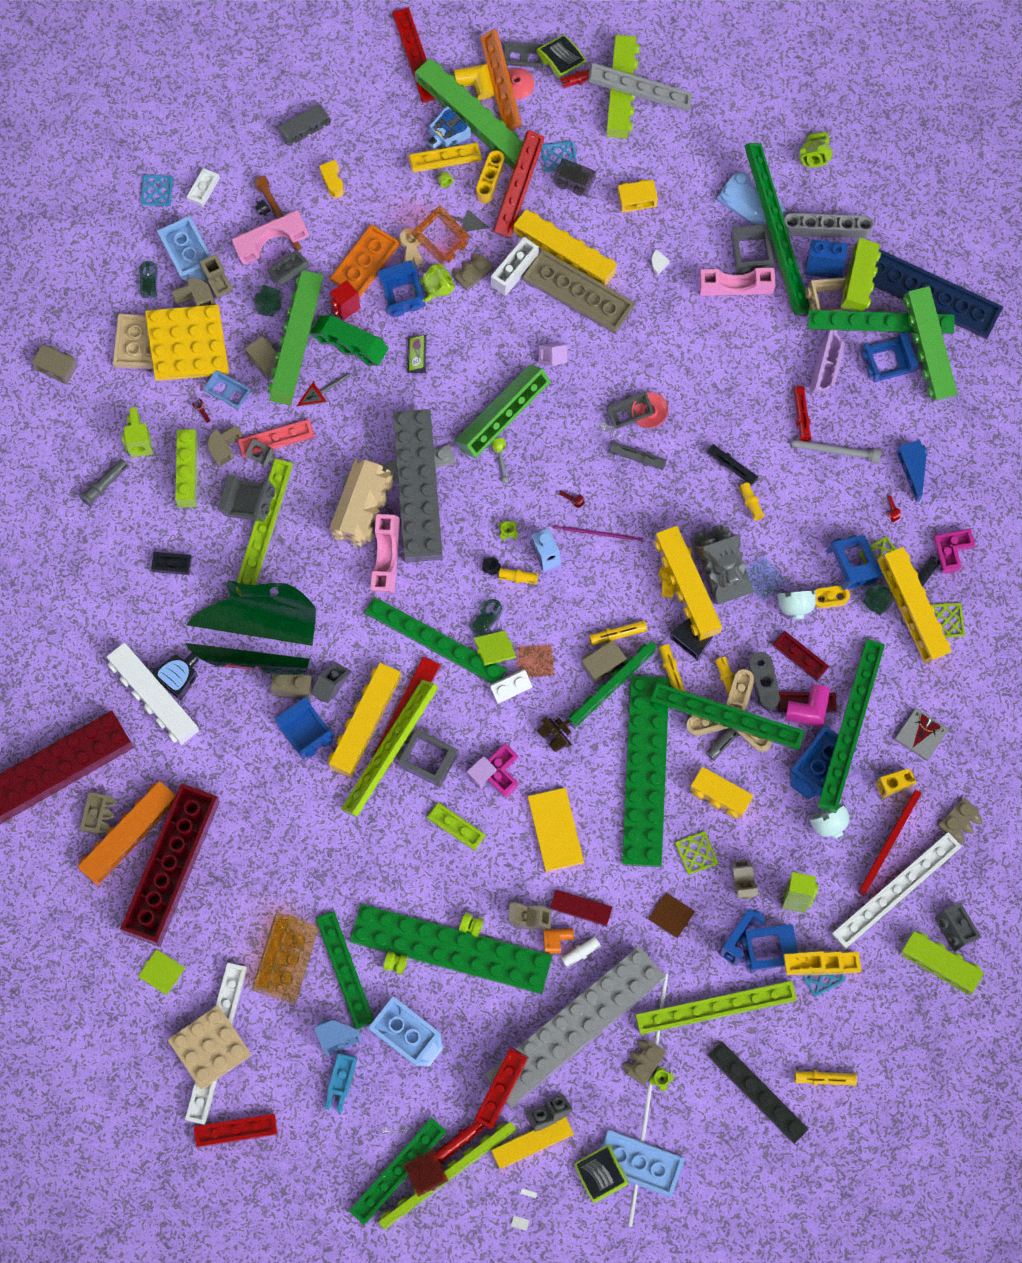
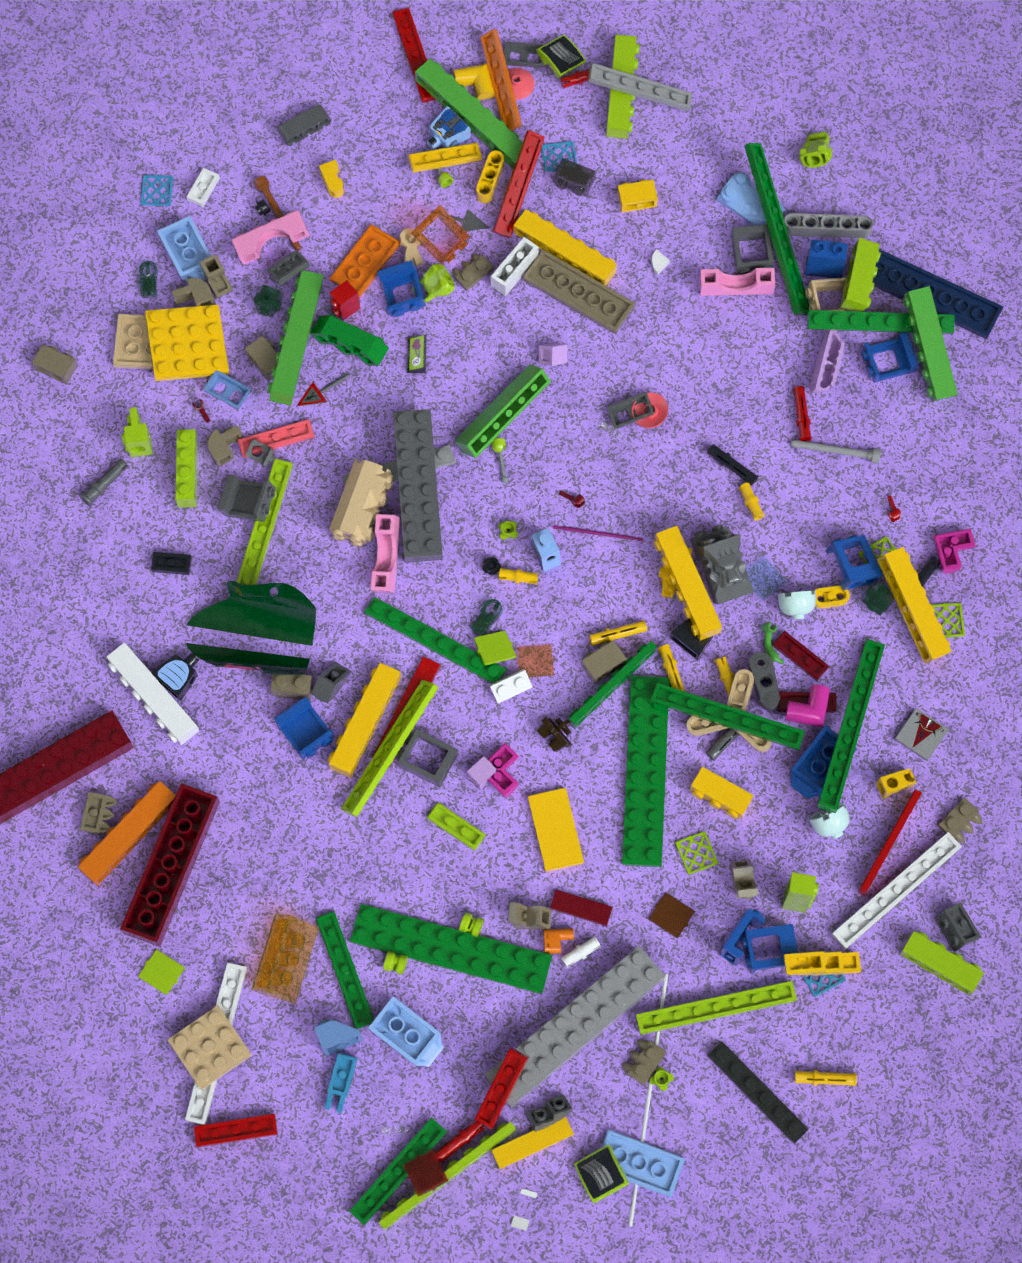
(637, 455): dark grey pin -> none
(767, 629): none -> bright green piece
(913, 461): blue slope -> none

